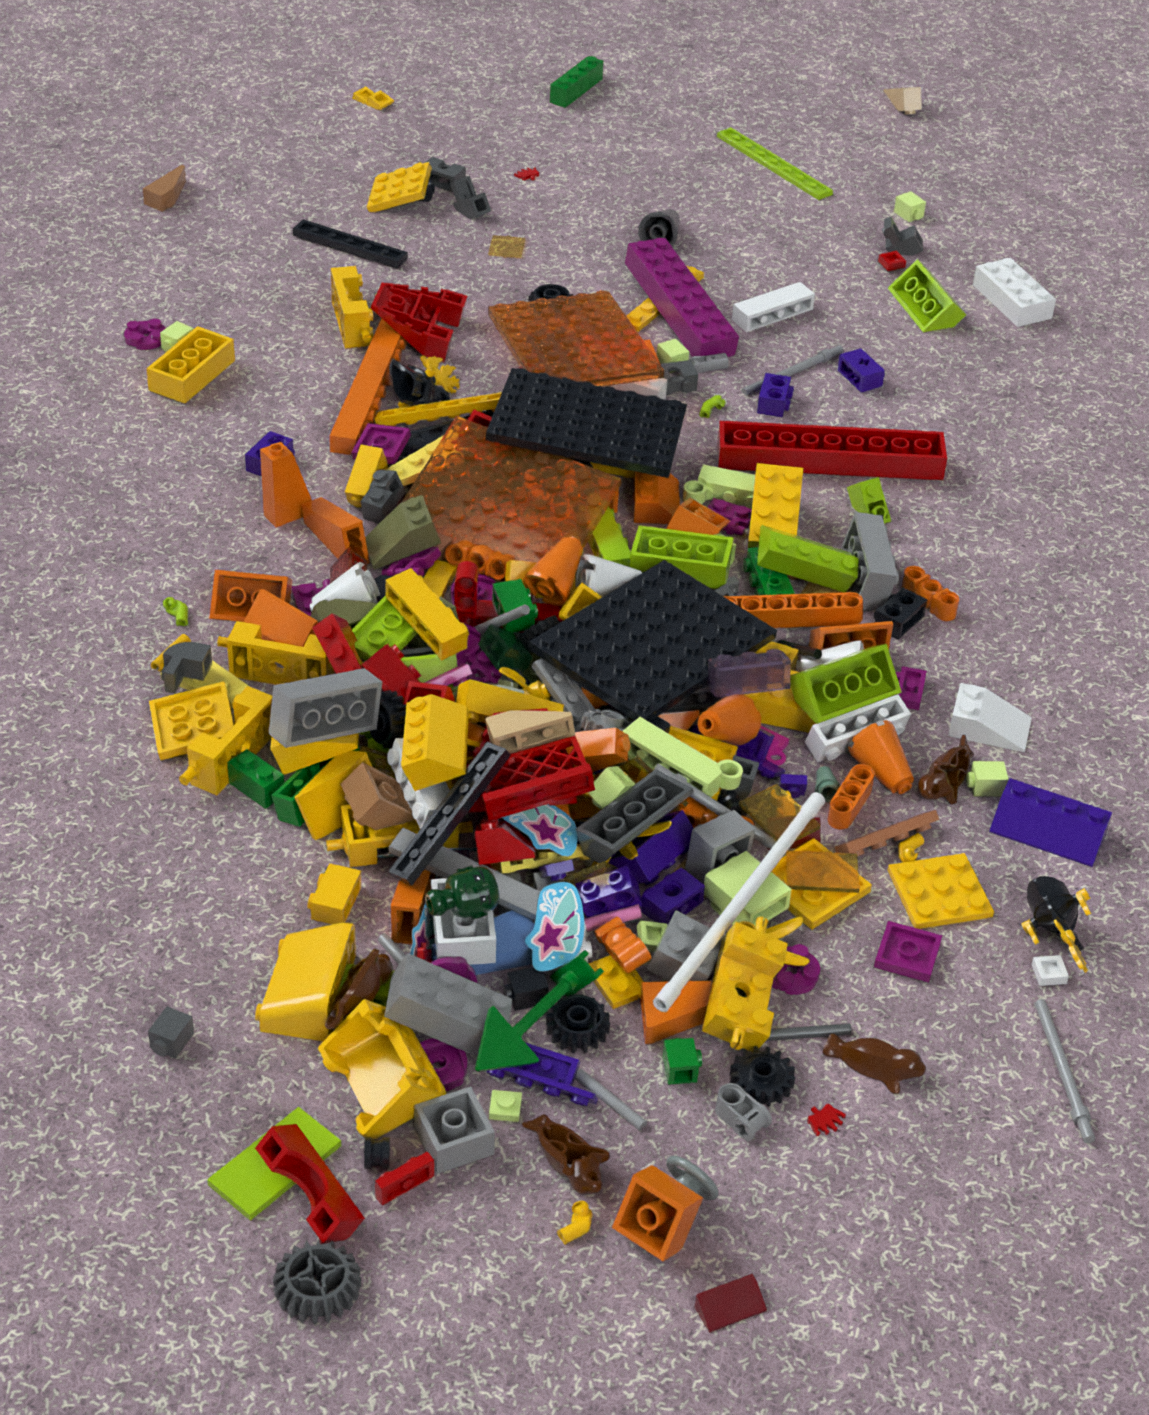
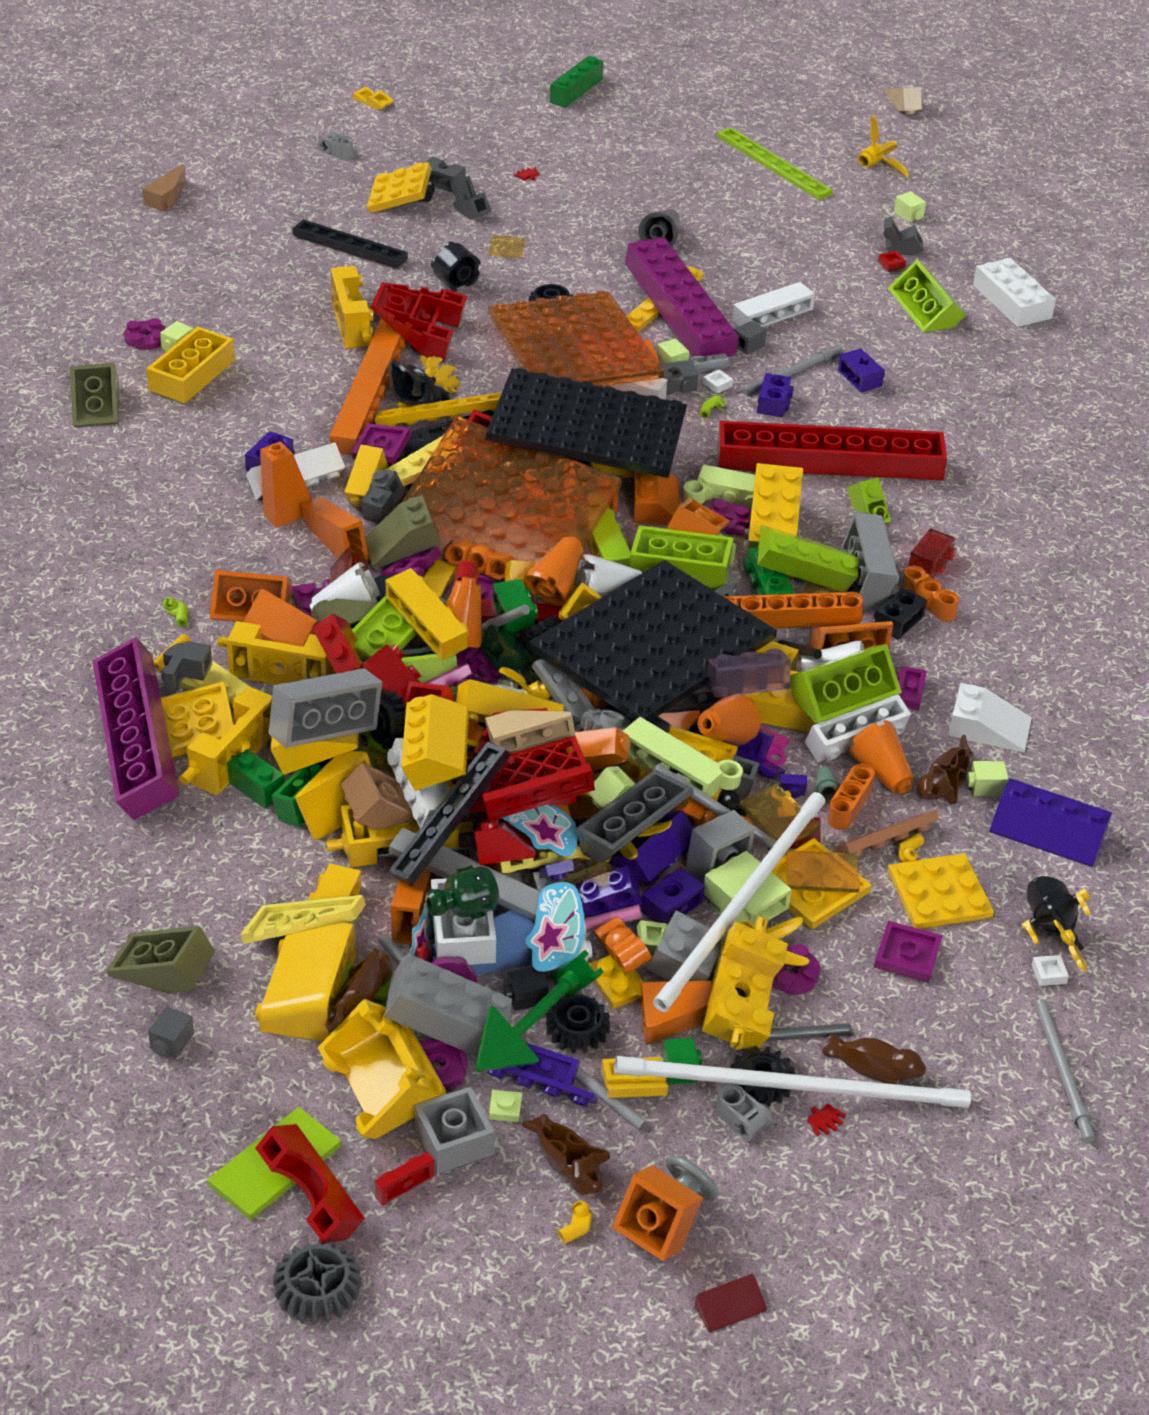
(94, 394): none -> olive slope
(135, 729): none -> magenta brick
(163, 959): none -> olive slope
(293, 917): none -> light yellow wing
(313, 465): none -> white brick
(337, 145): none -> light grey piece
(377, 1153): black wheel -> none
(456, 266): none -> black brick
(466, 607): none -> orange cone
(632, 1086): none -> yellow plate
(640, 1067): none -> white piece
(717, 381): none -> white plate
(750, 337): none -> dark grey brick
(875, 153): none -> yellow plant
(933, 552): none -> clear red brick

